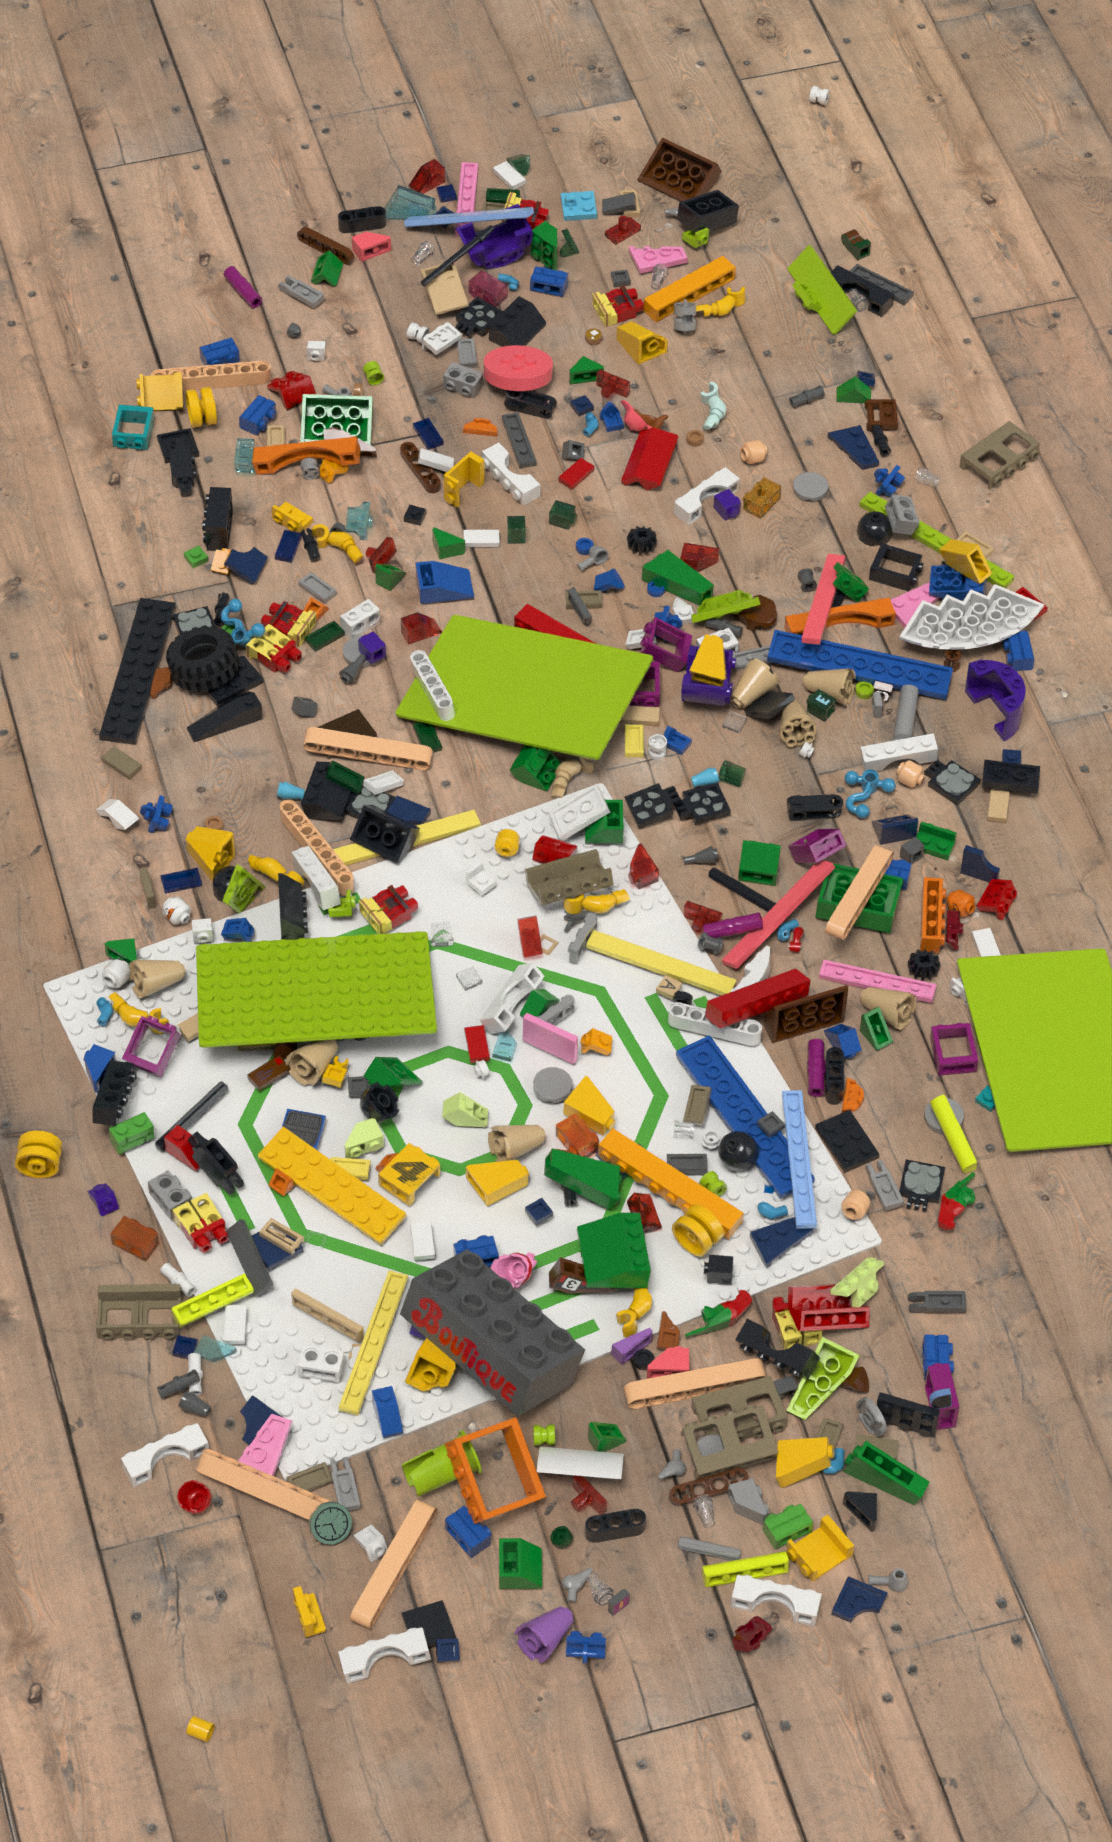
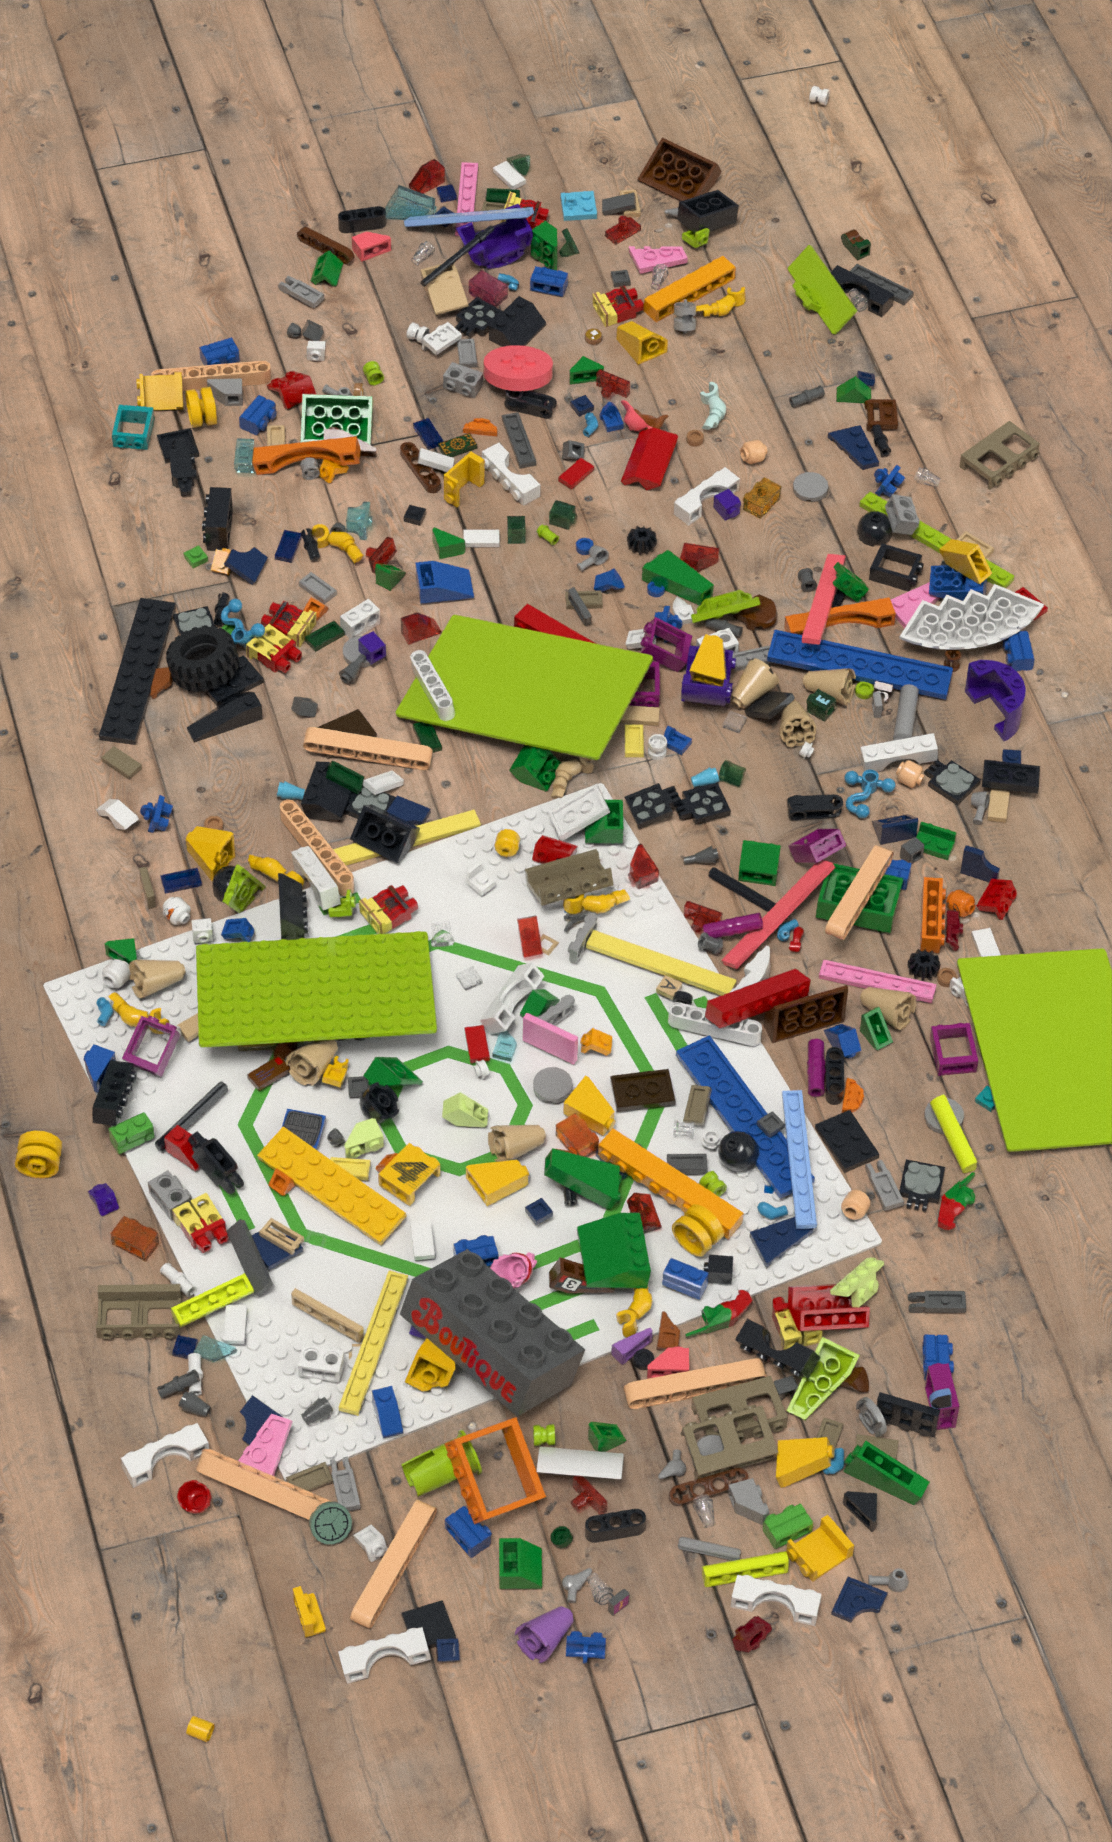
(227, 391): none -> light grey slope
(243, 287): magenta axle -> none
(291, 517): yellow bracket -> none
(312, 330): none -> dark grey slope
(317, 1411): none -> dark grey cone
(335, 1137): none -> dark grey hinge
(457, 445): none -> tile
(547, 534): none -> lime pin
(642, 1090): none -> dark brown tile
(685, 1278): none -> blue brick
(944, 976): none -> medium nougat tile
(980, 801): none -> light grey bar

